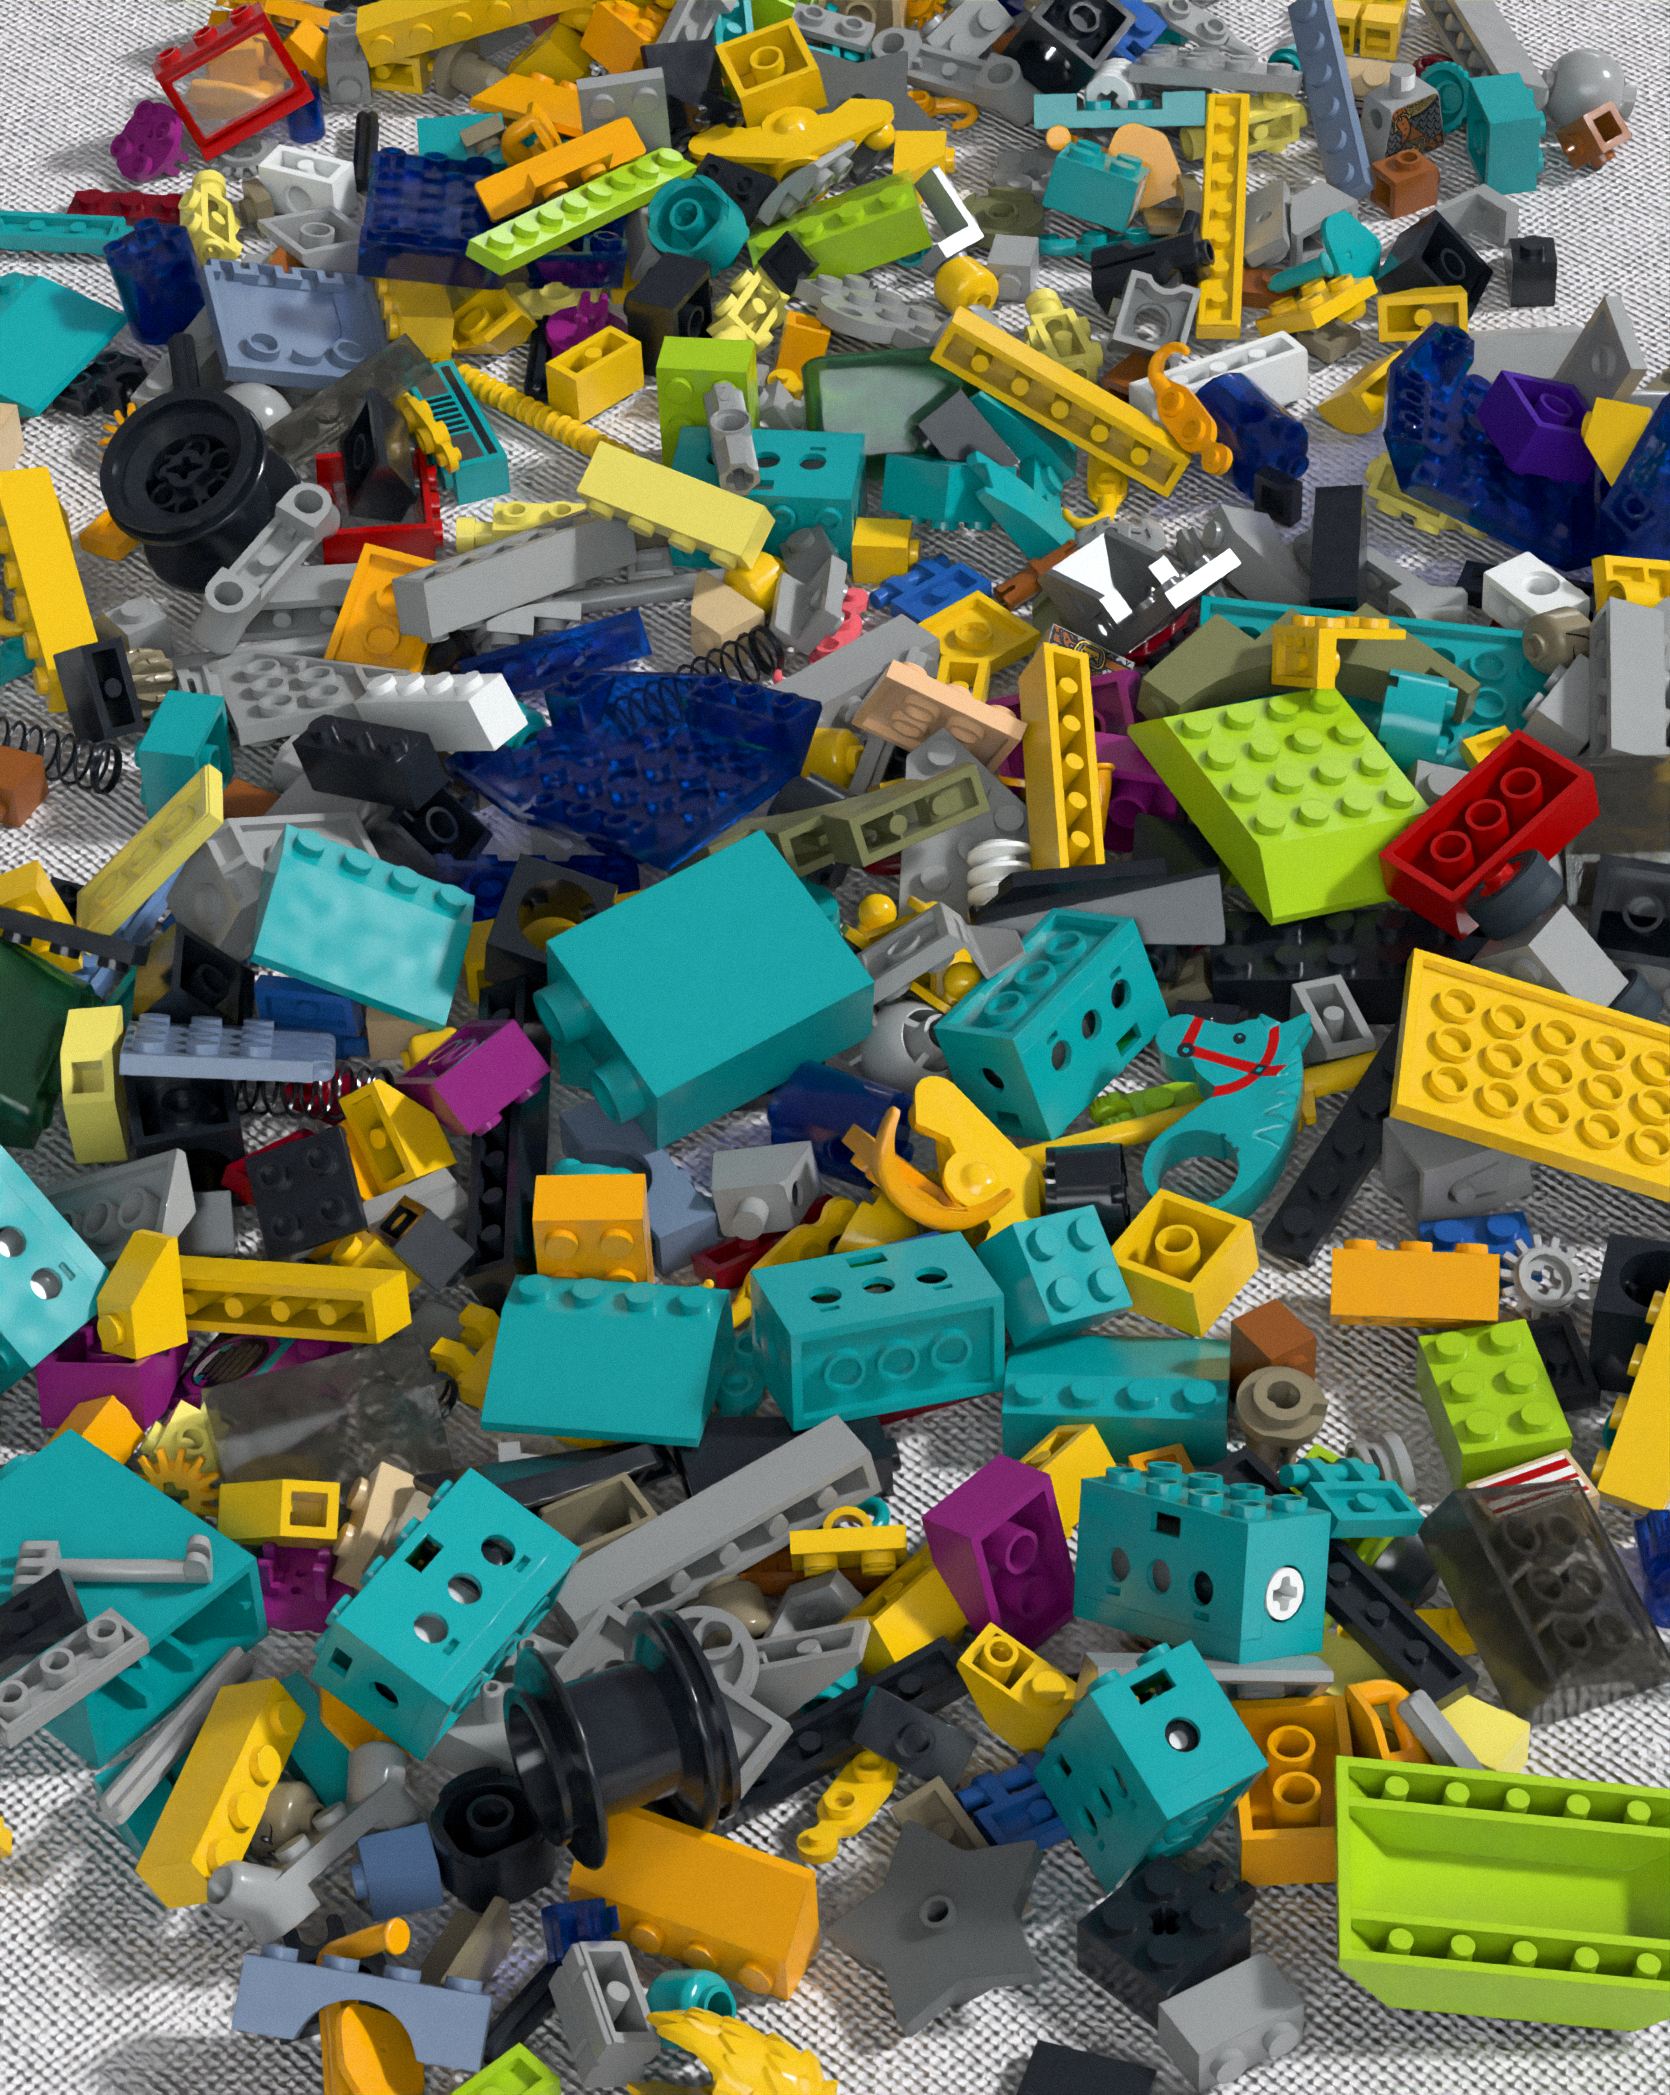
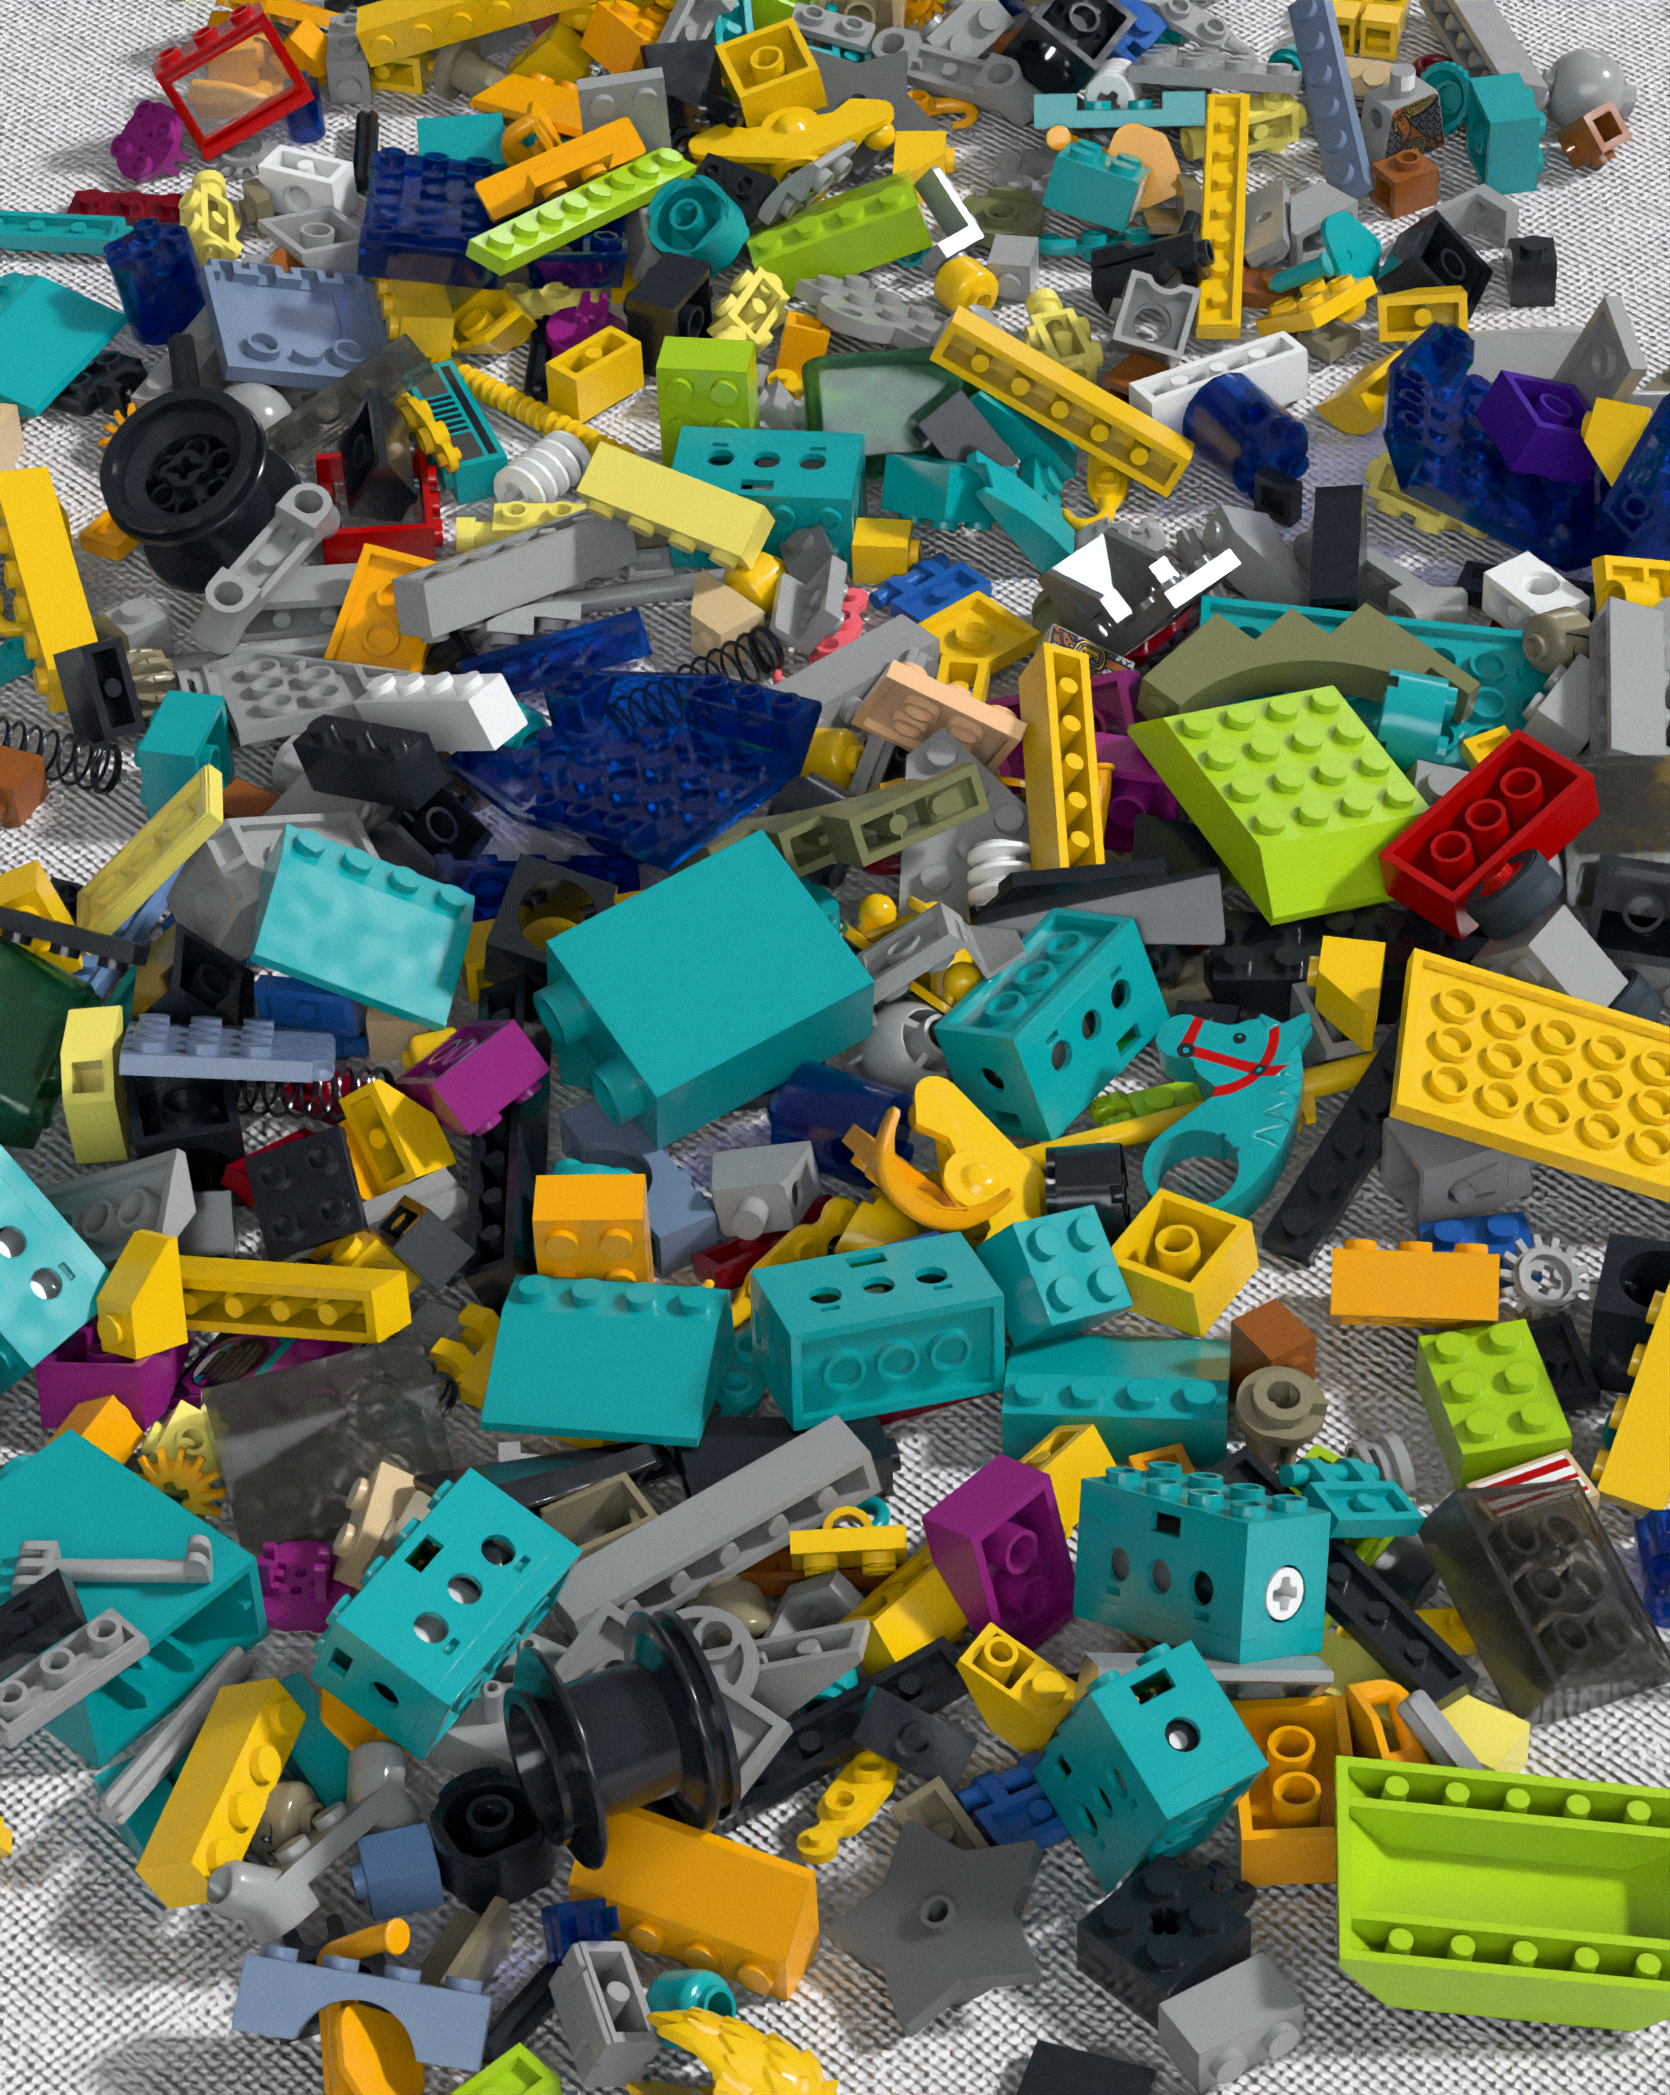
(279, 1512): yellow slope -> none
(483, 136): dark tan plate -> none
(543, 470): none -> white piece
(731, 439): light grey piece -> none
(787, 262): black plate -> none
(1025, 584): dark orange pin -> none
(1186, 415): light orange piece -> none
(1307, 651): yellow bracket -> none
(1349, 986): none -> yellow slope

